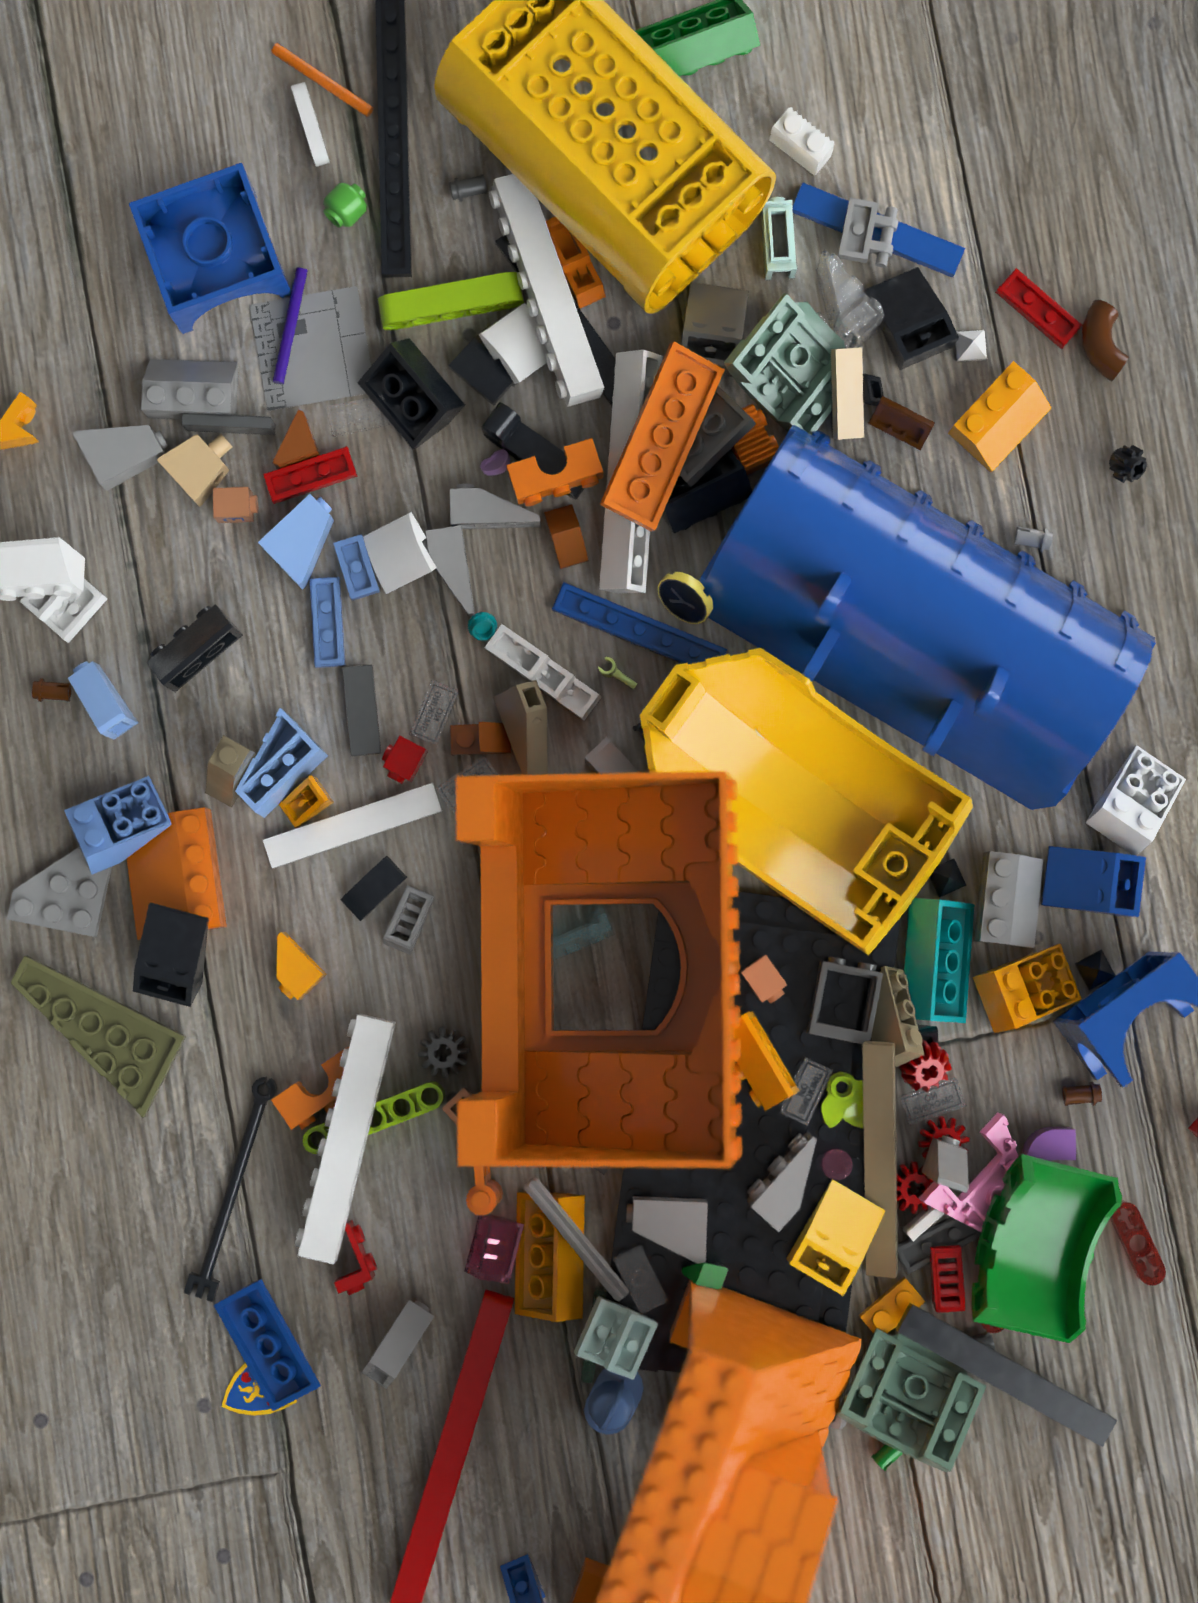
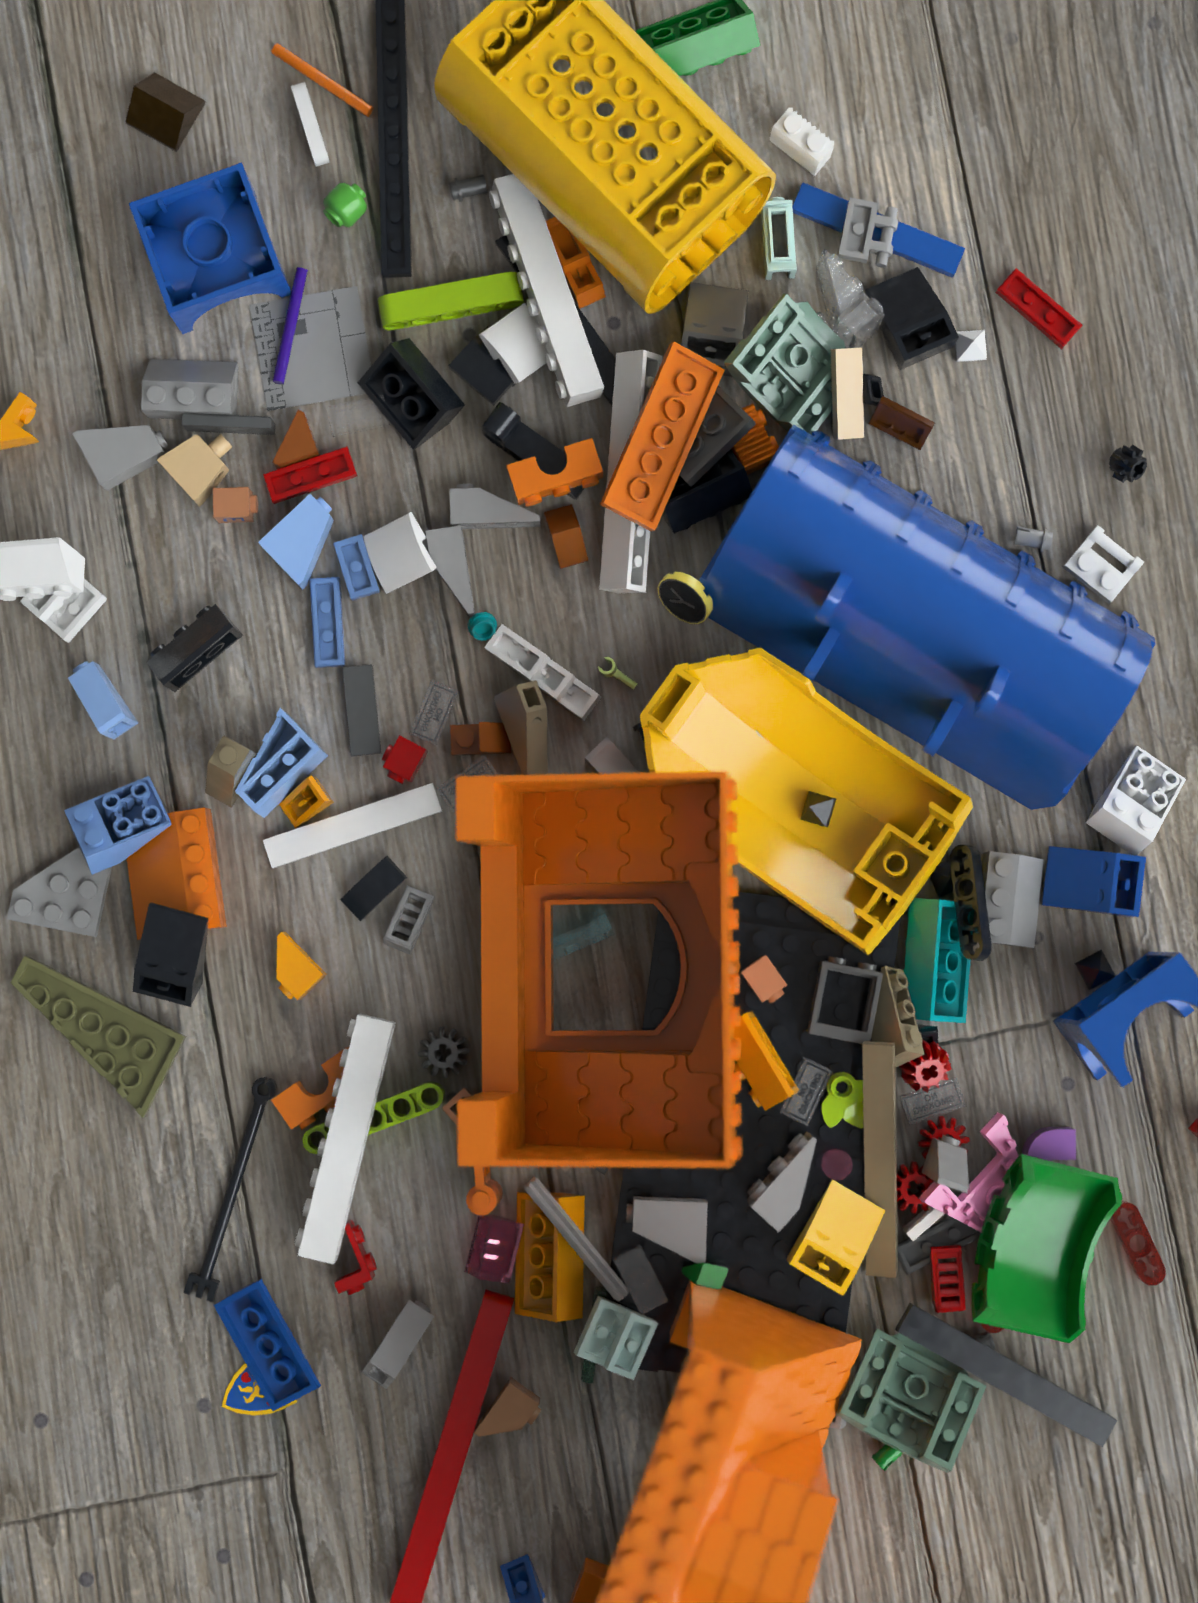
(51, 690): reddish brown pin -> none
(163, 110): none -> dark brown slope
(496, 463): lavender piece -> none
(509, 1410): none -> medium nougat slope
(612, 1402): medium blue piece -> none
(633, 626): blue tile -> none
(818, 809): none -> slope
(890, 1307): light orange plate -> none
(975, 901): none -> black beam
(1001, 417): light orange slope -> none
(1027, 989): light orange slope -> none
(1082, 1094): reddish brown pin -> none
(1096, 571): none -> white plate
(1098, 340): reddish brown cylinder -> none

